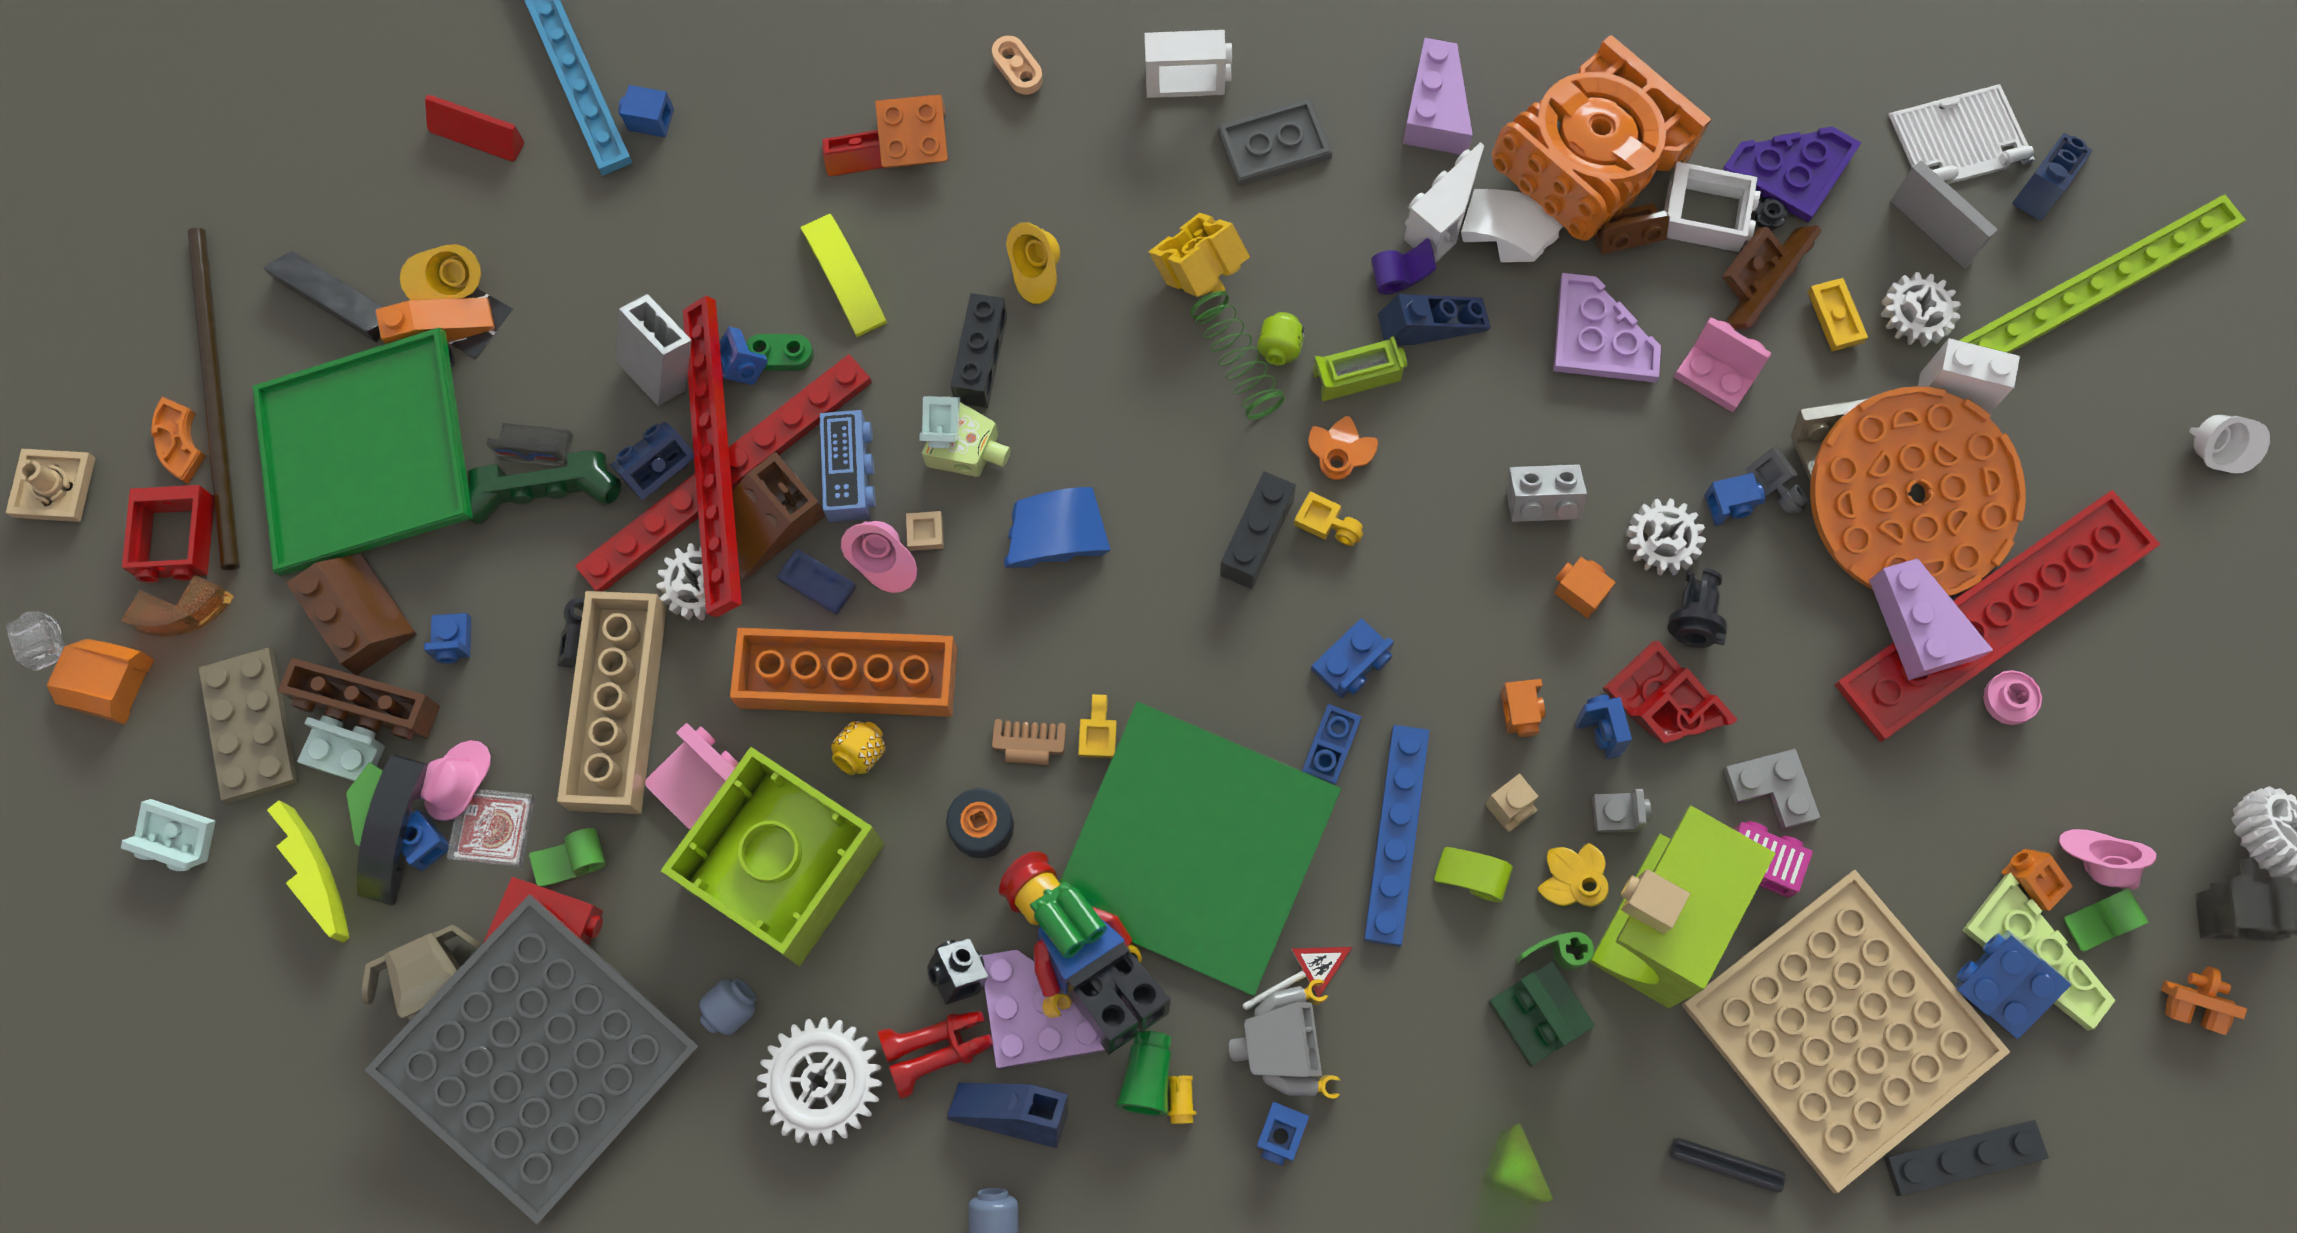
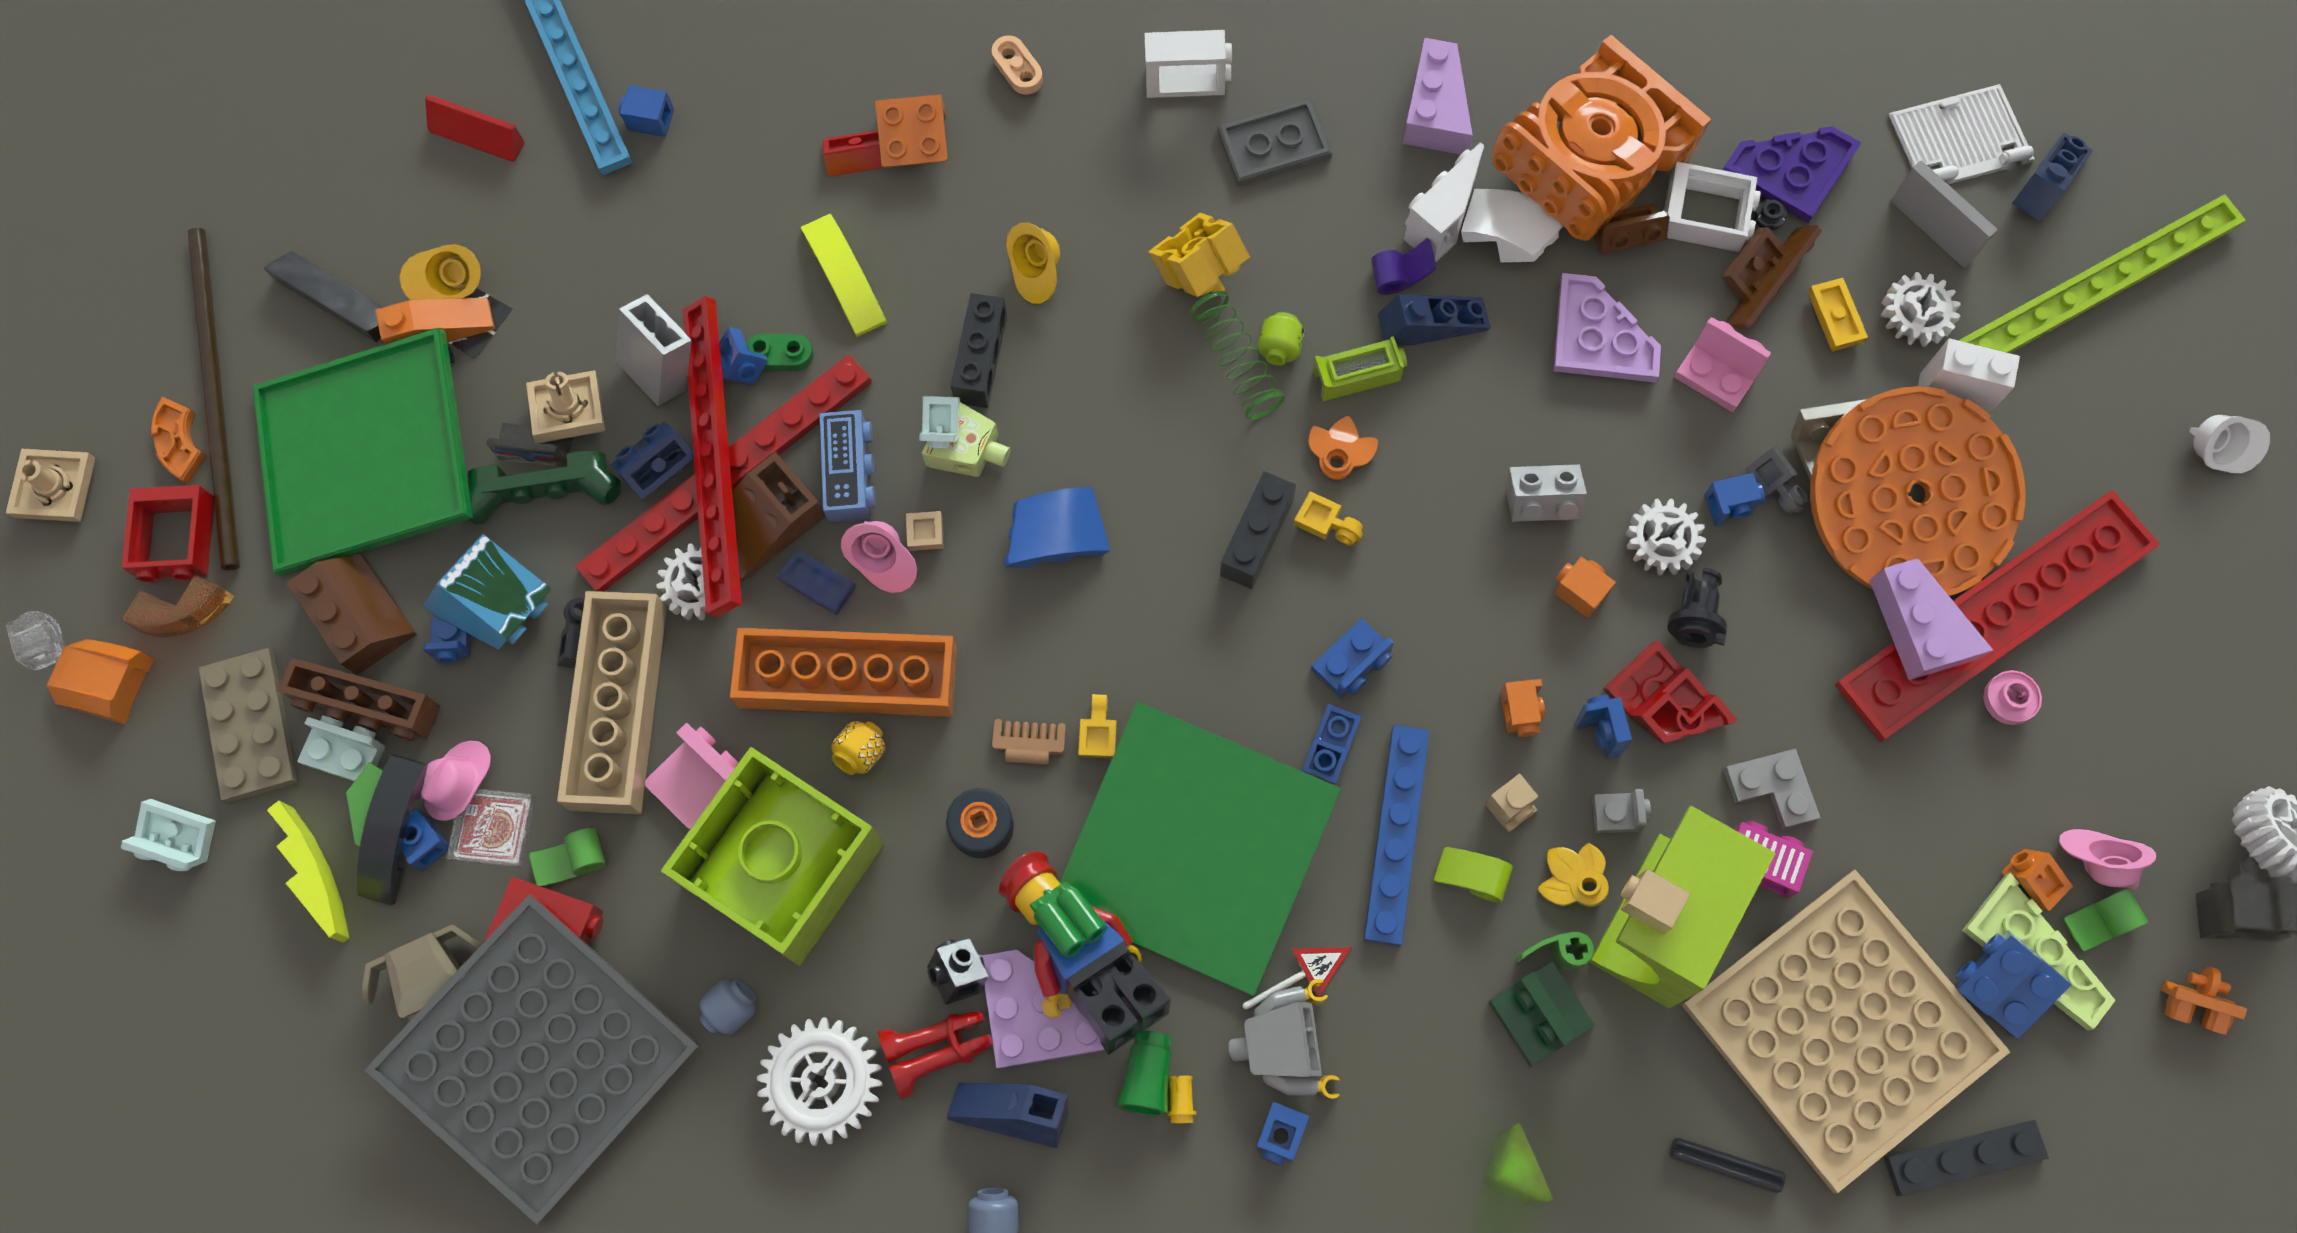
(488, 595): none -> slope
(565, 399): none -> tan plate

